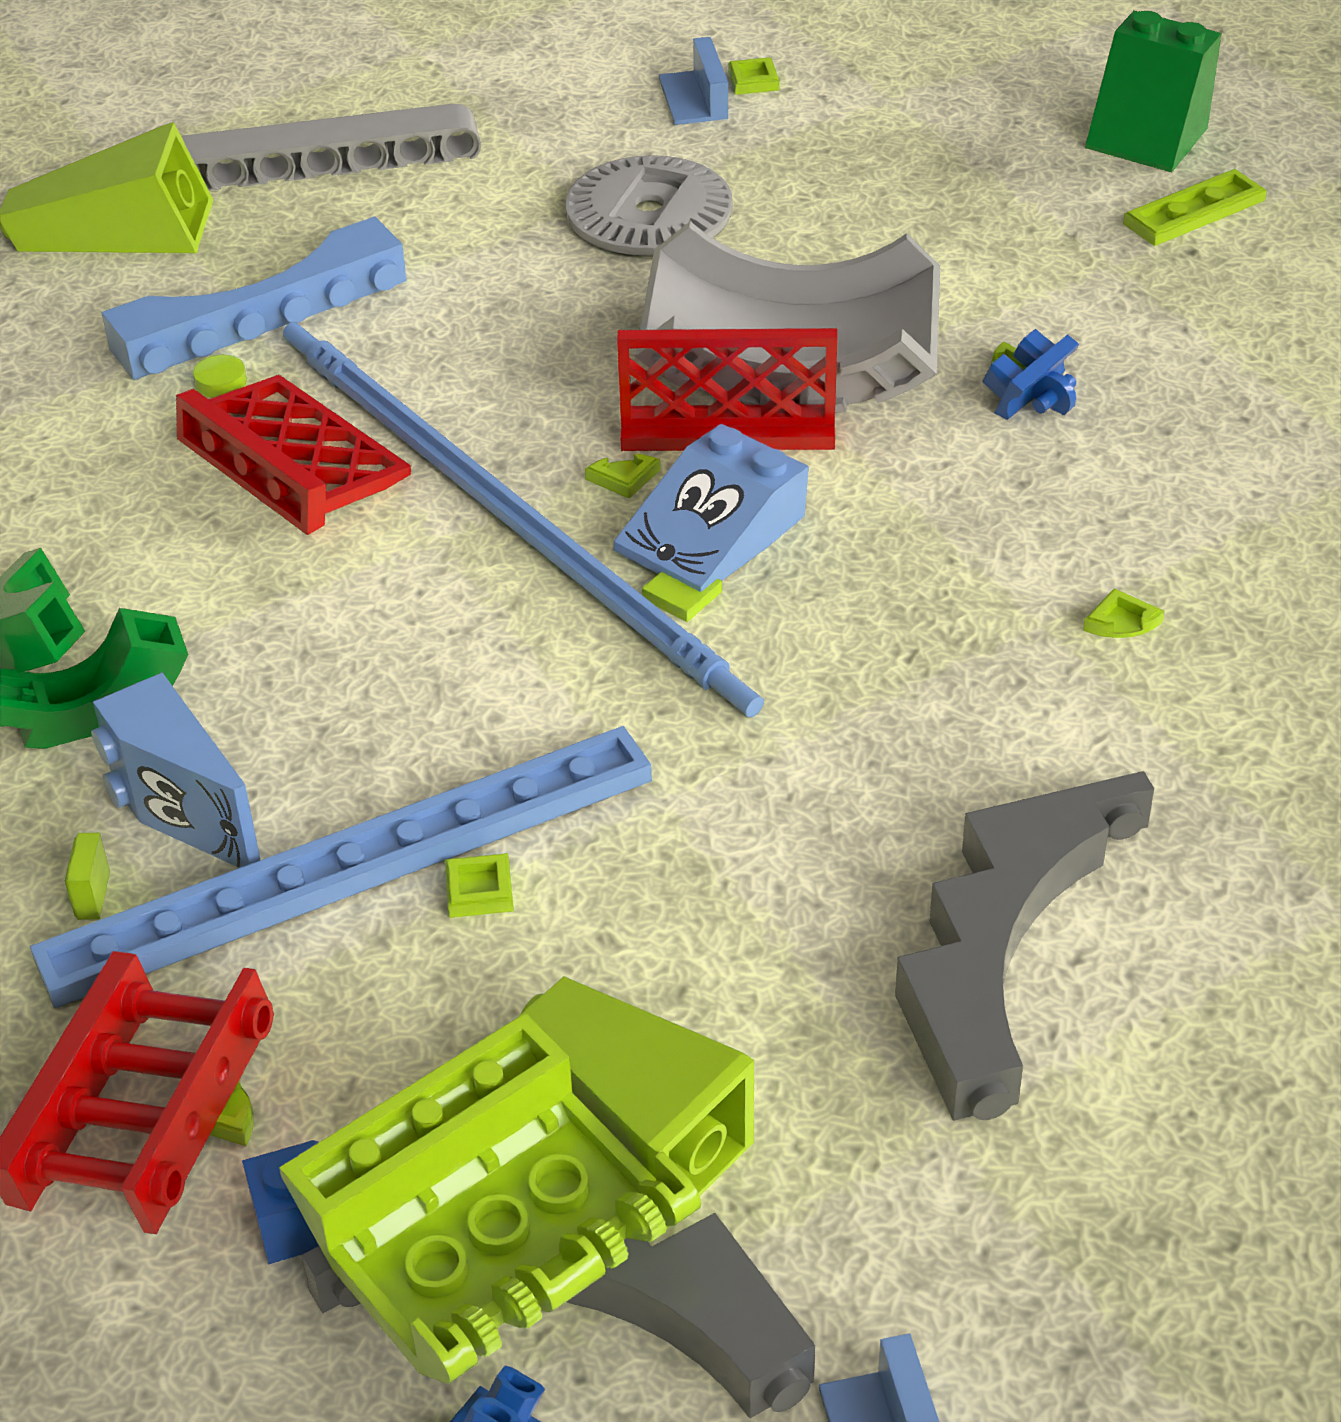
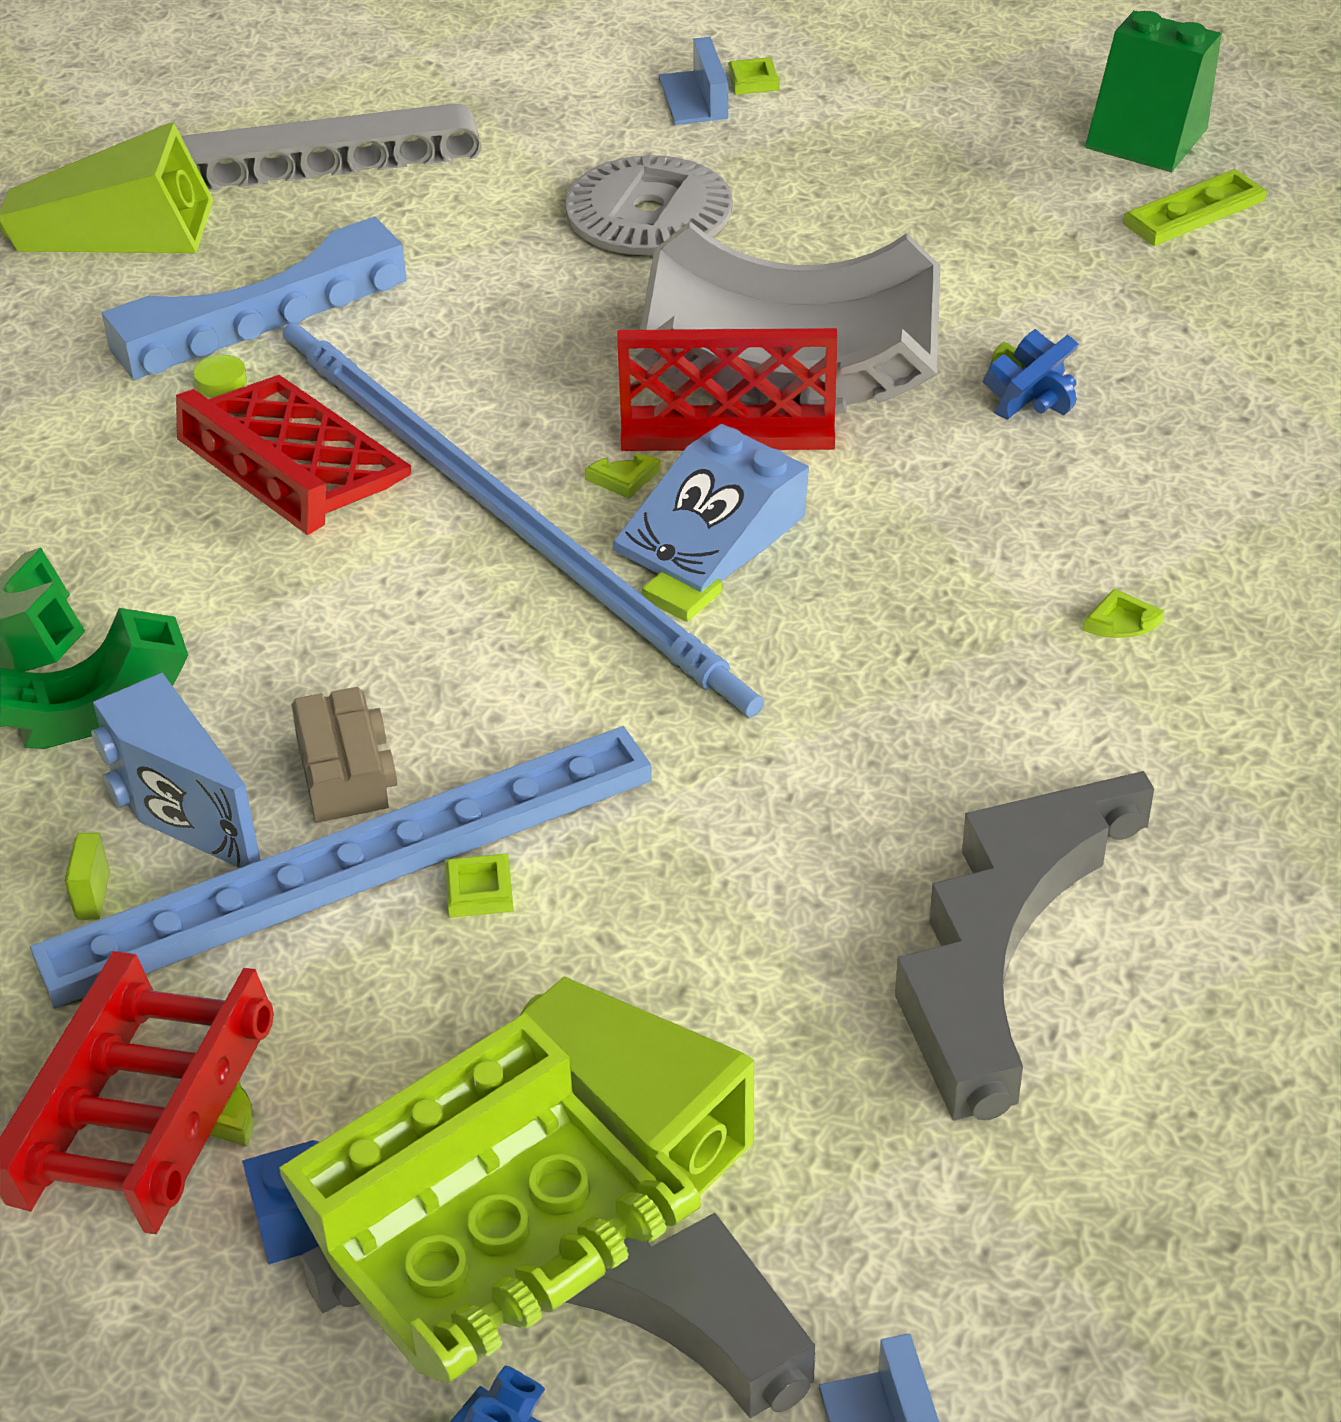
(341, 754): none -> dark tan brick

